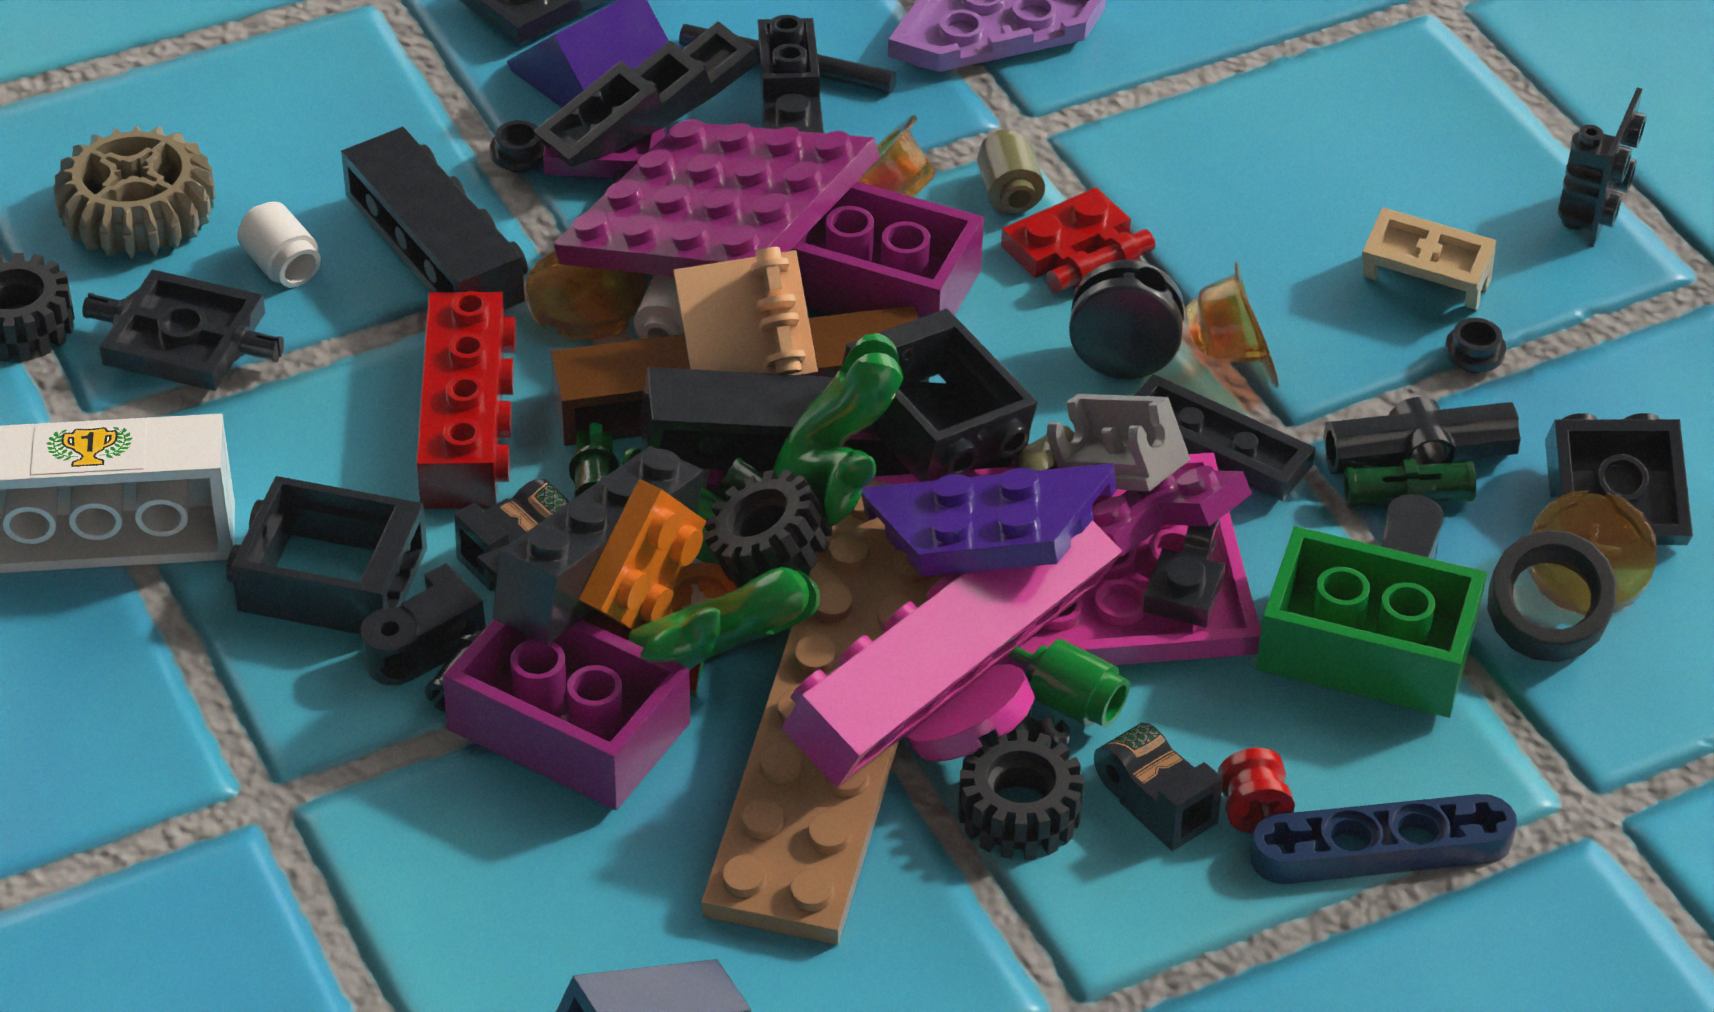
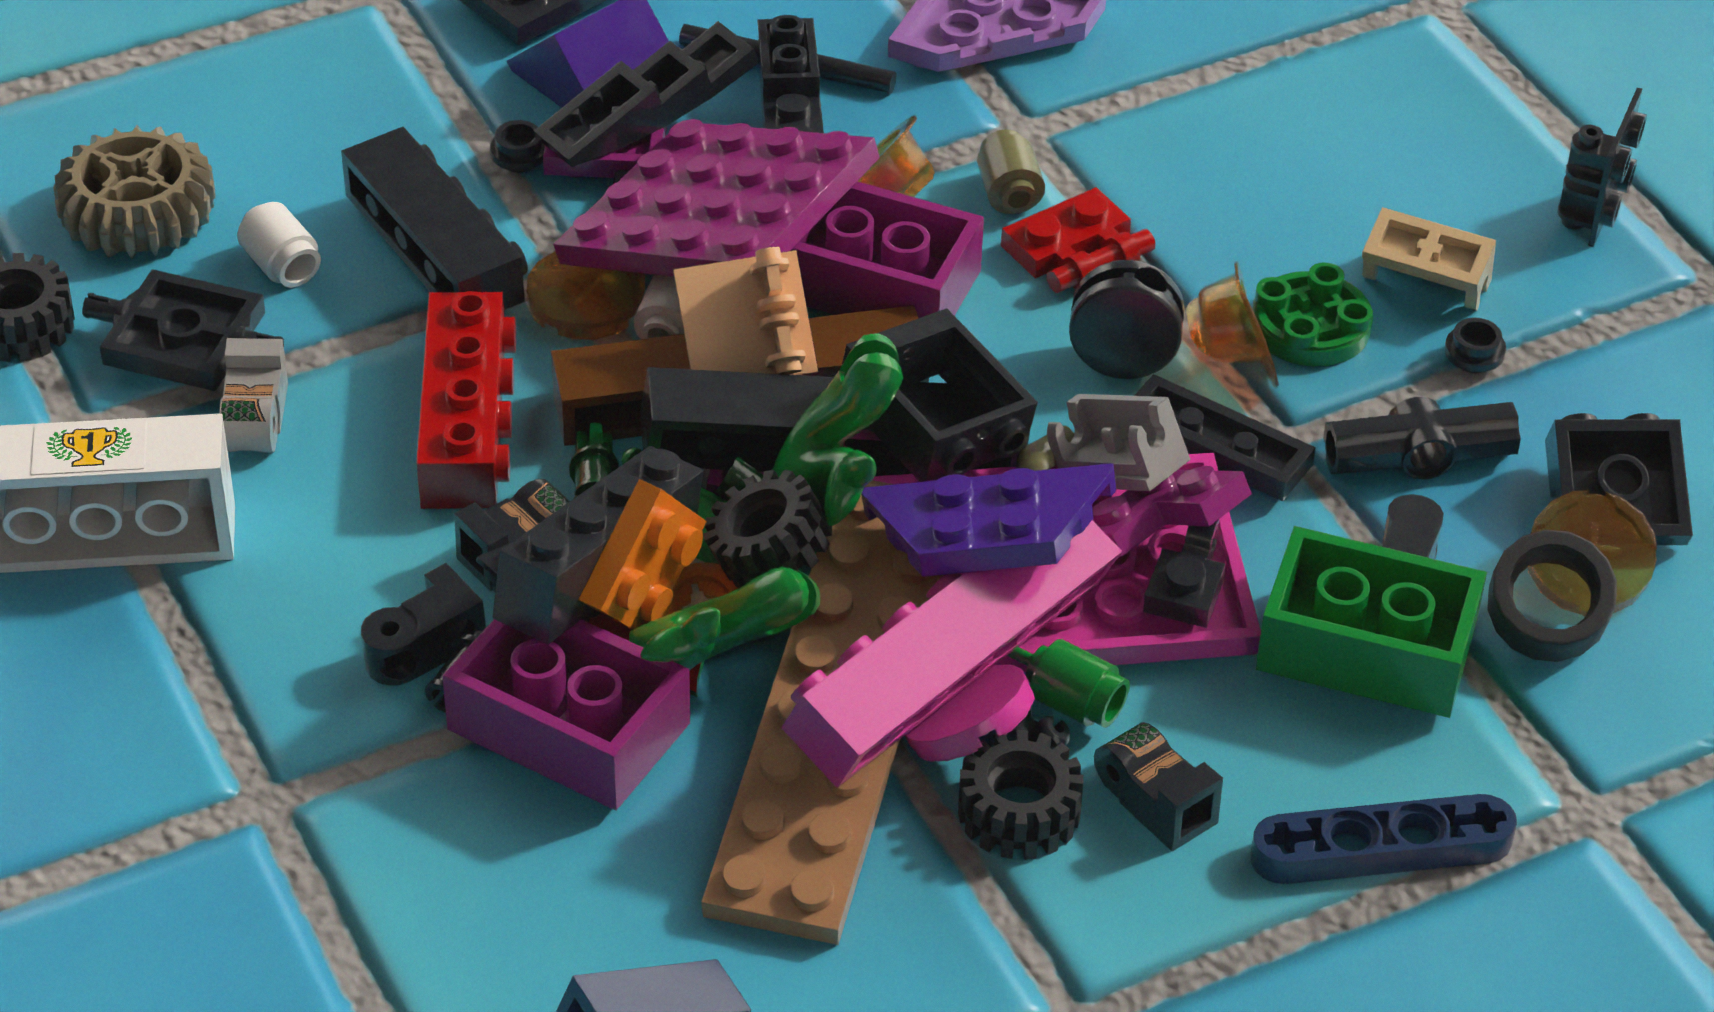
(253, 393): none -> light grey leg
(333, 515): black window -> none
(1254, 787): red wheel -> none
(1313, 316): none -> green tile
(1433, 481): dark green pin -> none

